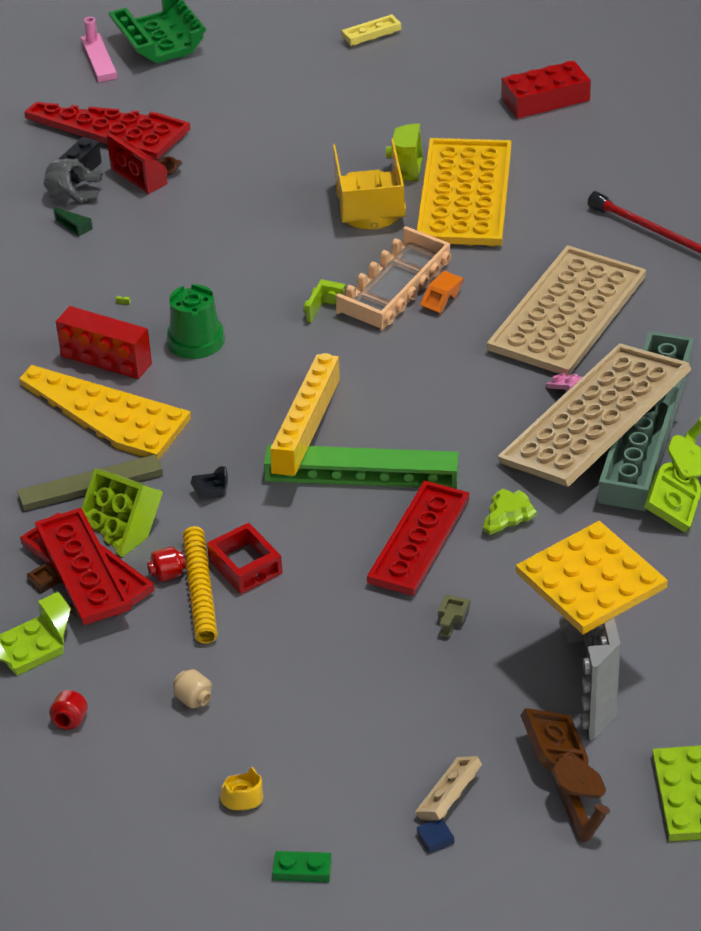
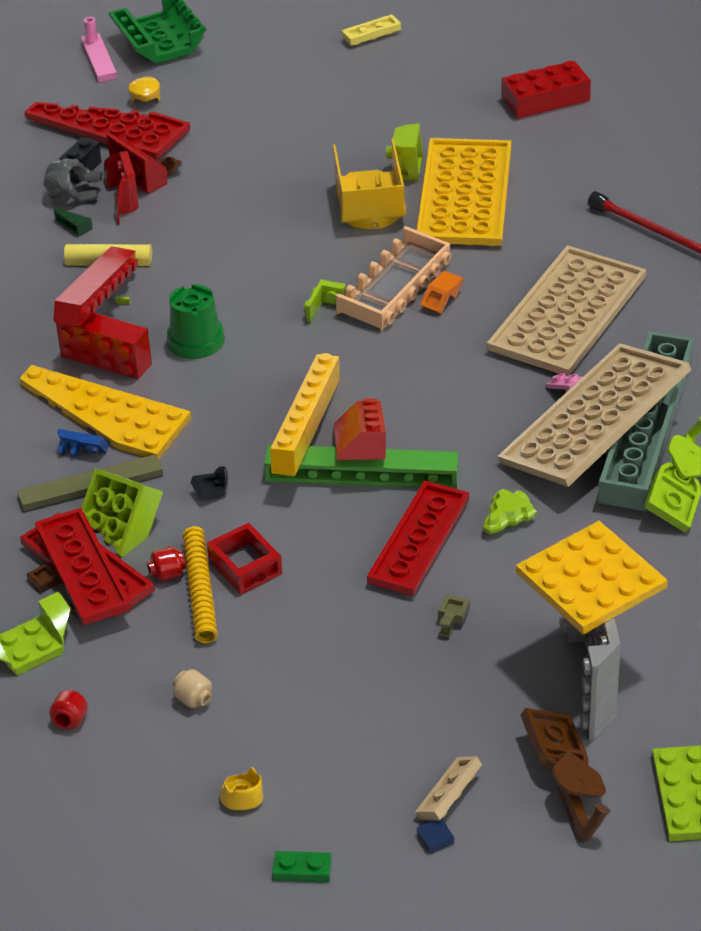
(88, 253): none -> light yellow brick
(89, 442): none -> blue plate
(94, 286): none -> red brick
(119, 172): none -> red piece
(144, 89): none -> yellow hair
(361, 432): none -> red slope

